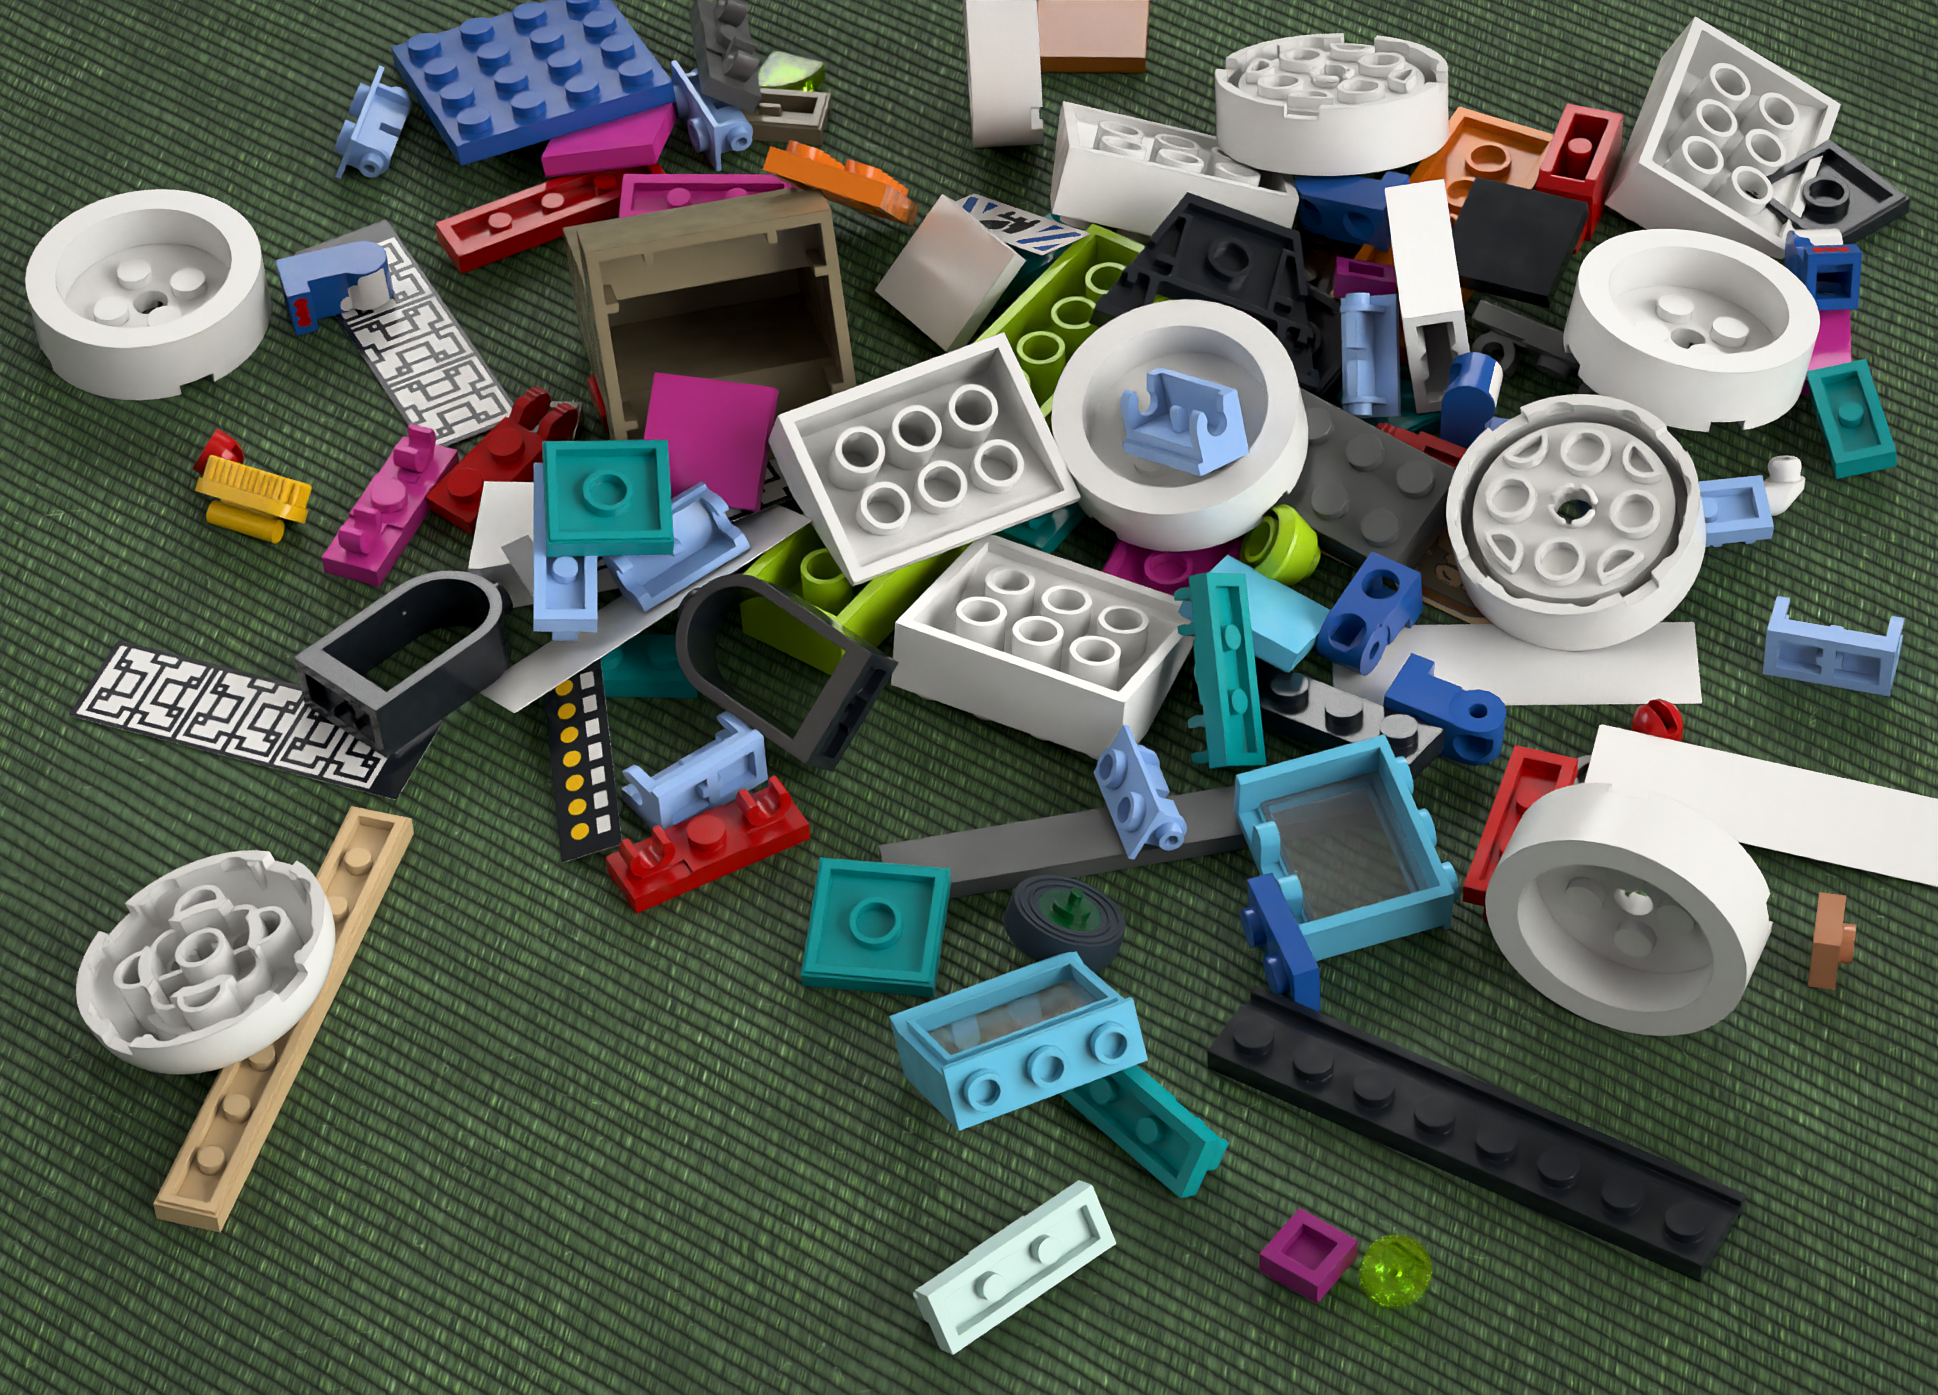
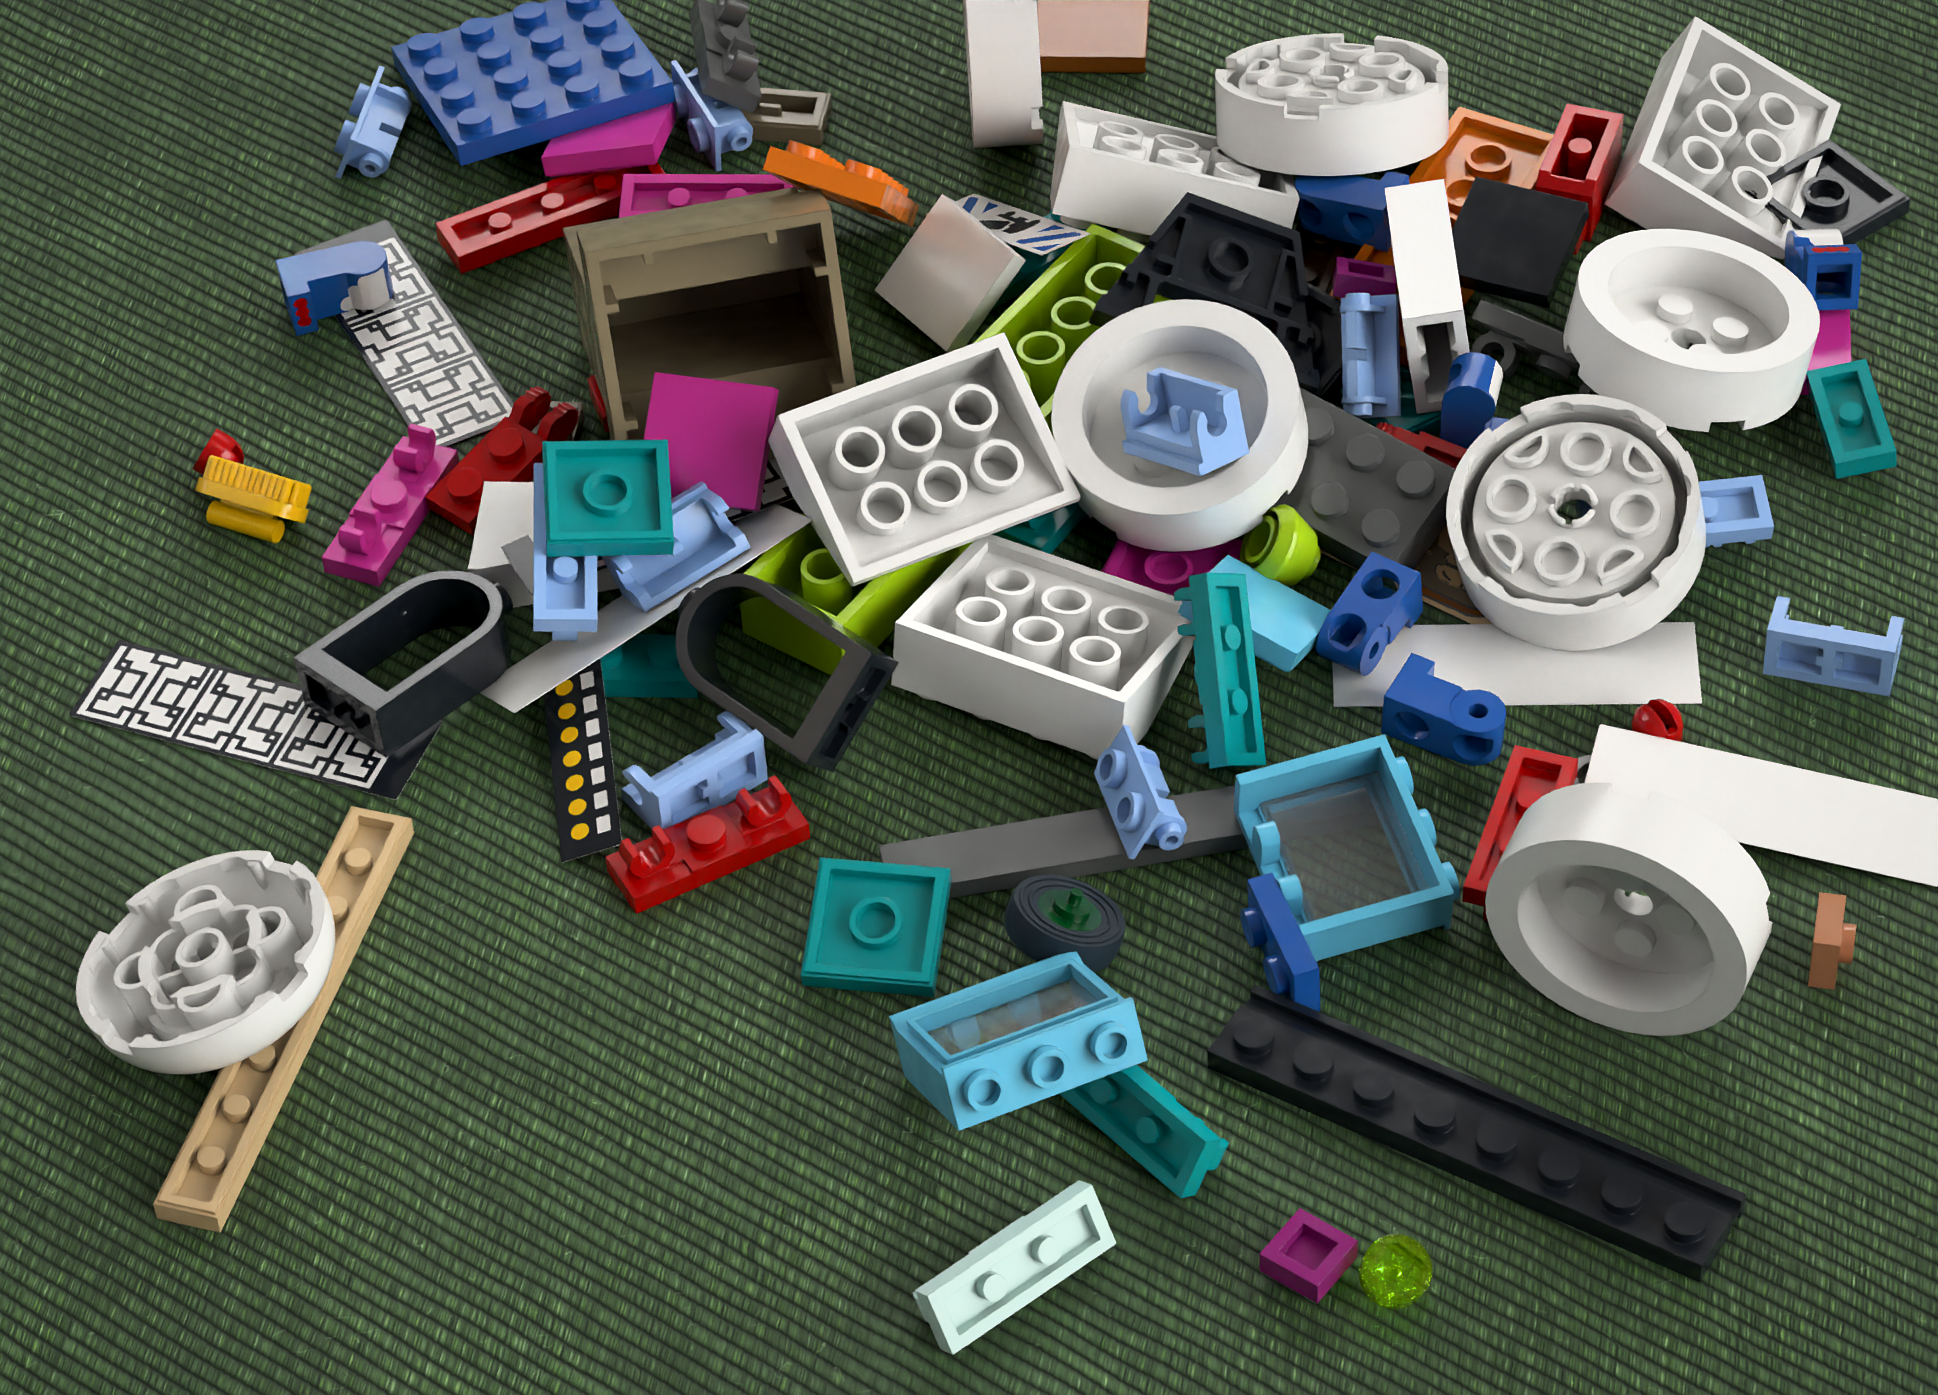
(126, 257): white brick -> none
(790, 72): clear neon green tile -> none
(1334, 718): black plate -> none
(1784, 483): white arm -> none

